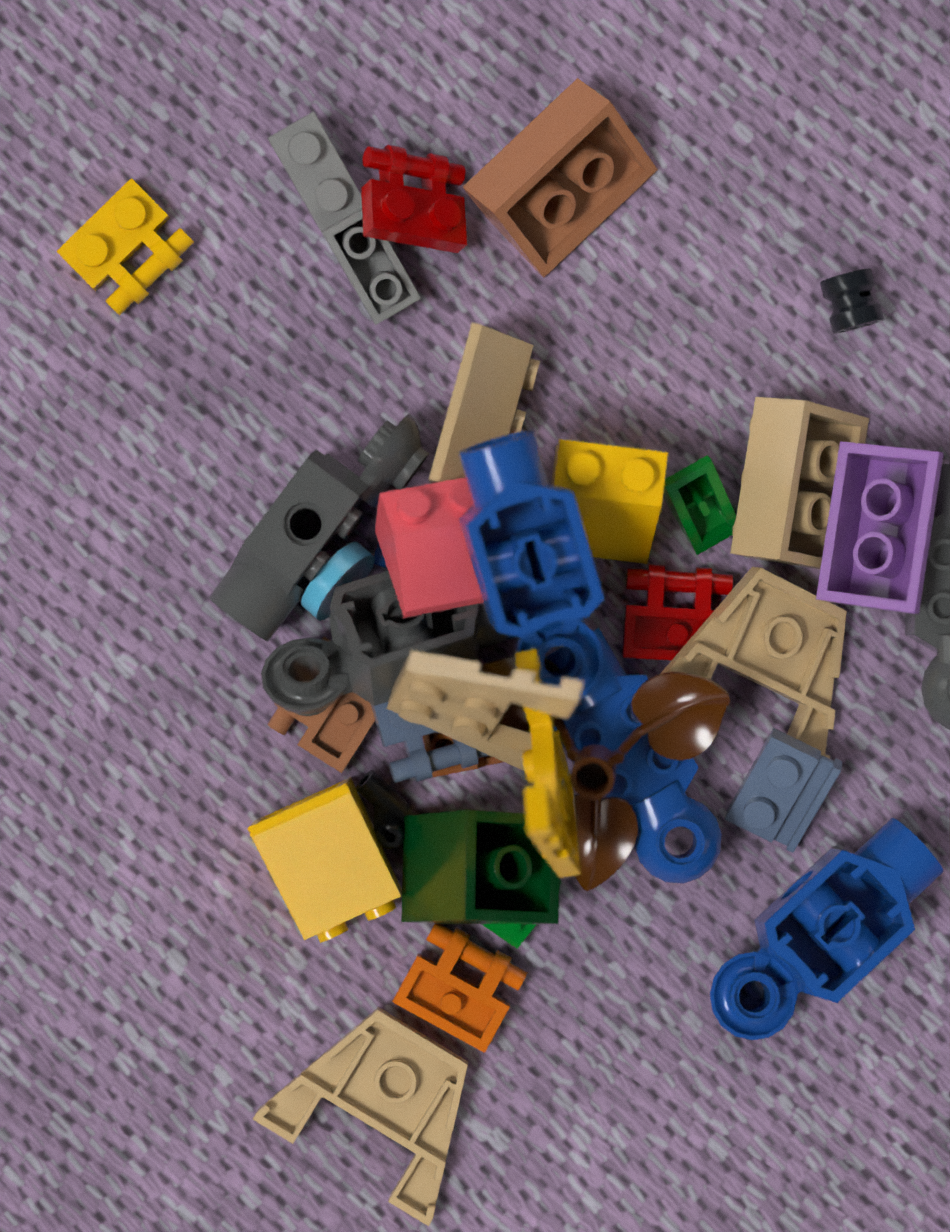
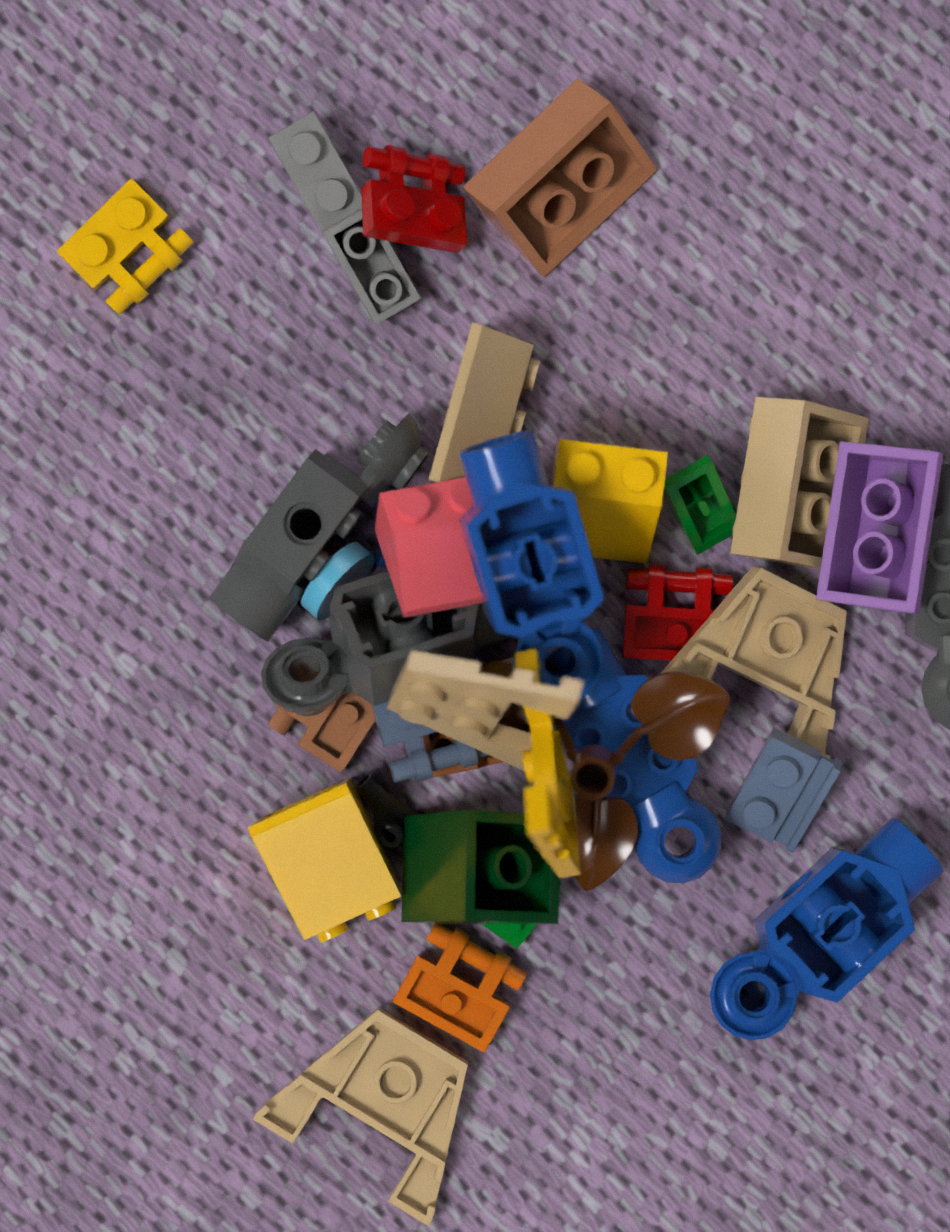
(851, 300): black wheel -> none

